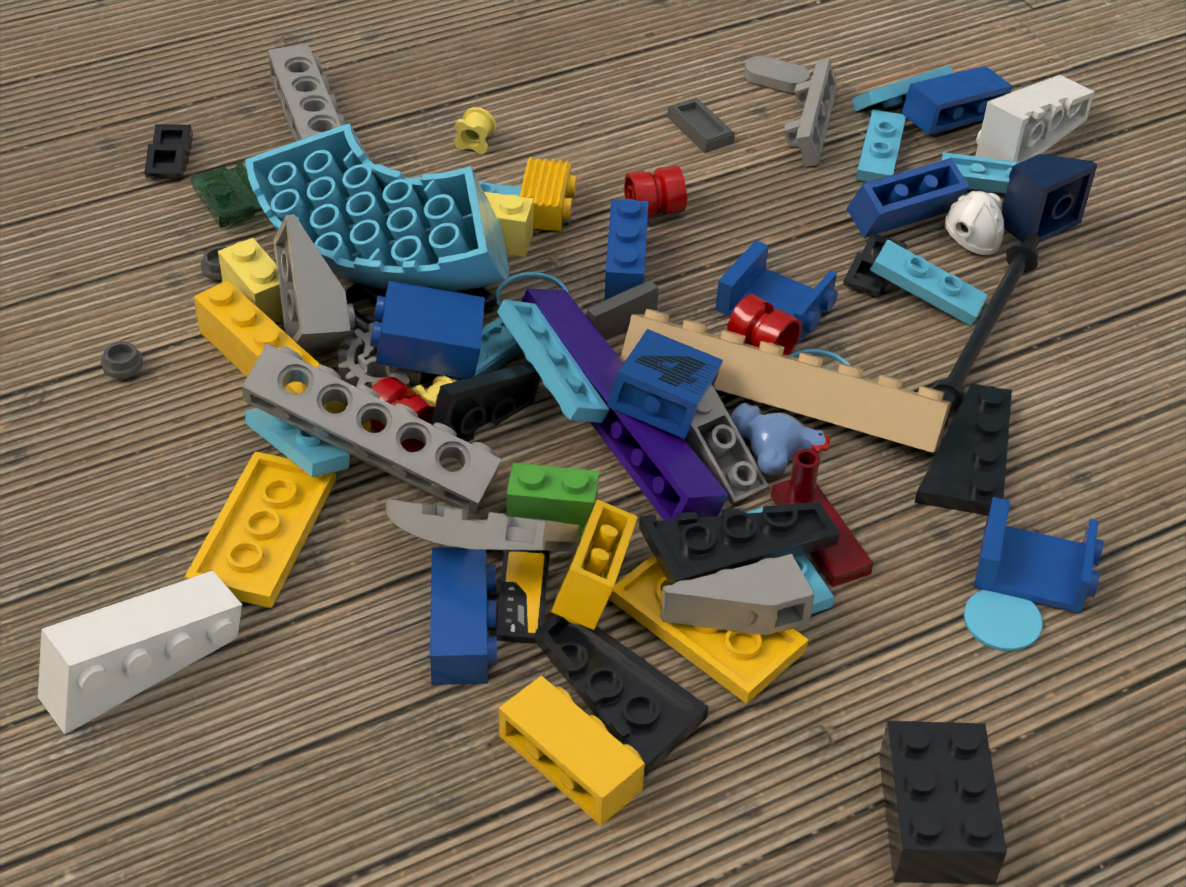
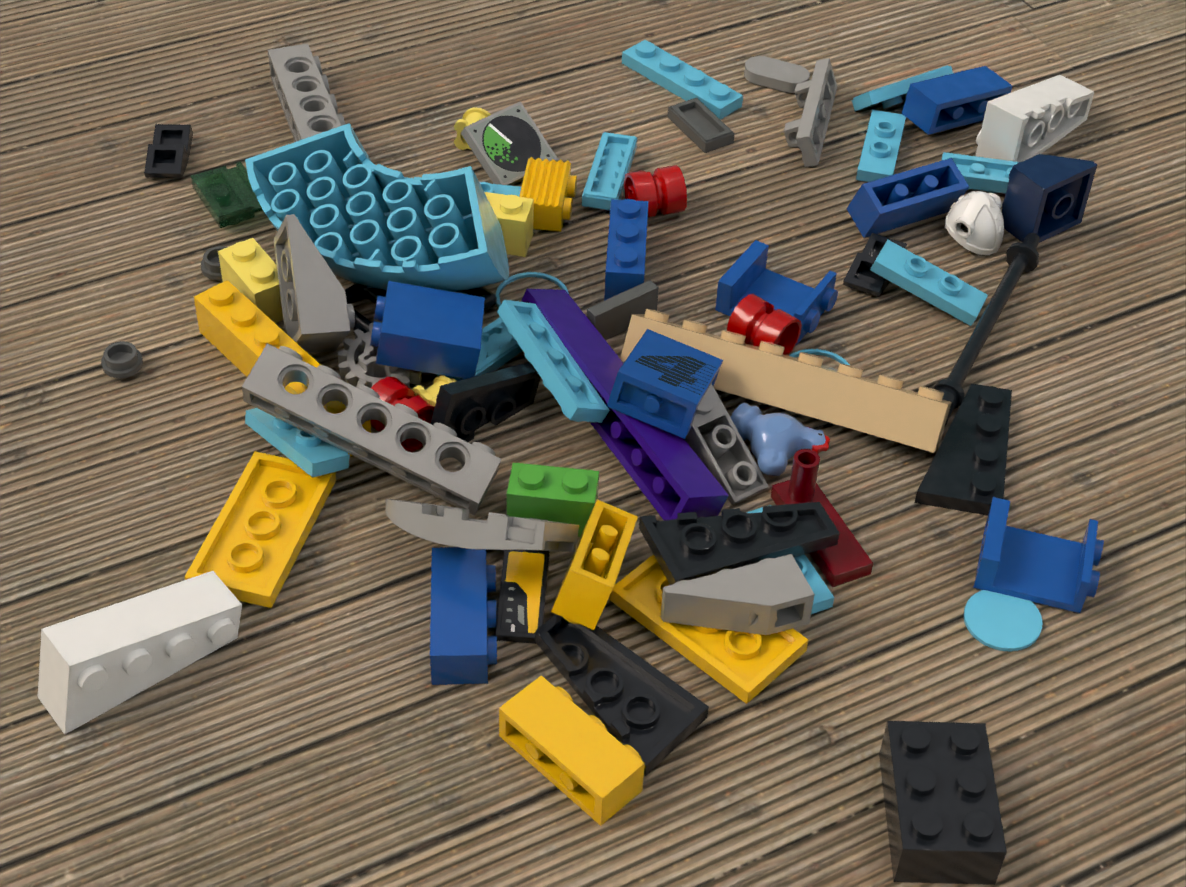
(506, 143): none -> tile
(609, 170): none -> medium azure plate
(681, 78): none -> medium azure plate

